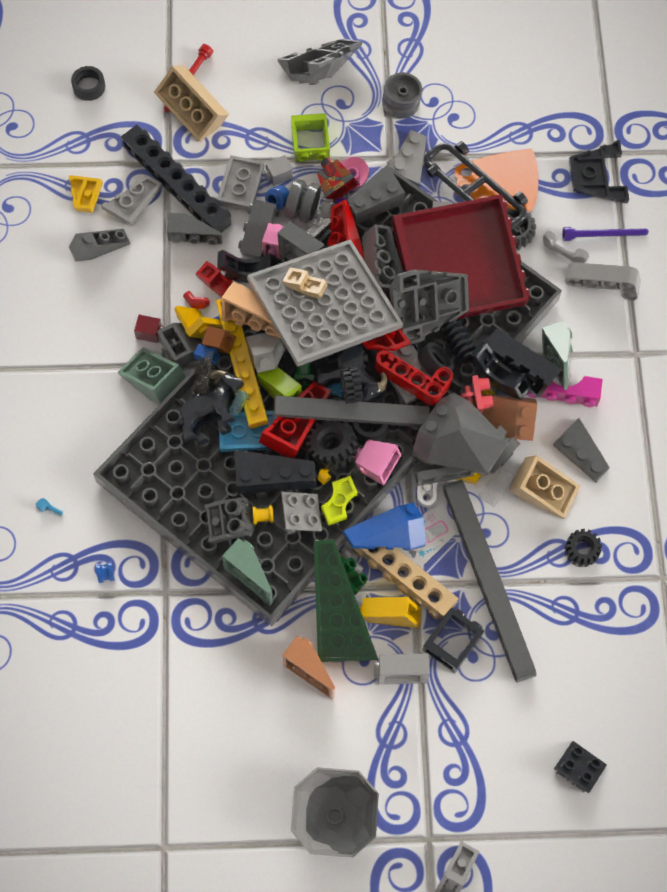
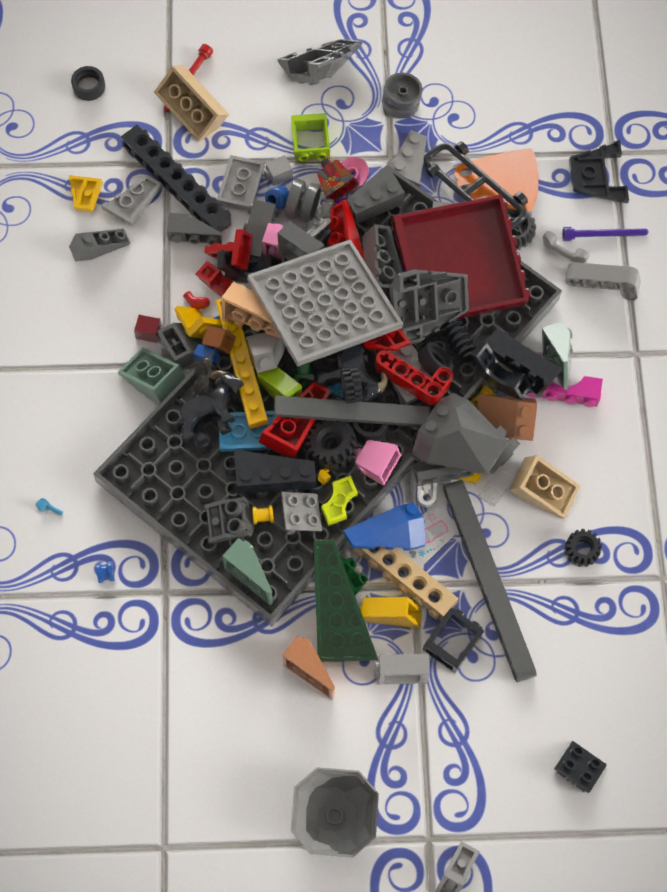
(239, 249): none -> red bracket
(239, 401): clear light blue pin -> none
(303, 283): tan slope -> none
(479, 385): coral hips -> none
(582, 451): dark grey wing -> none

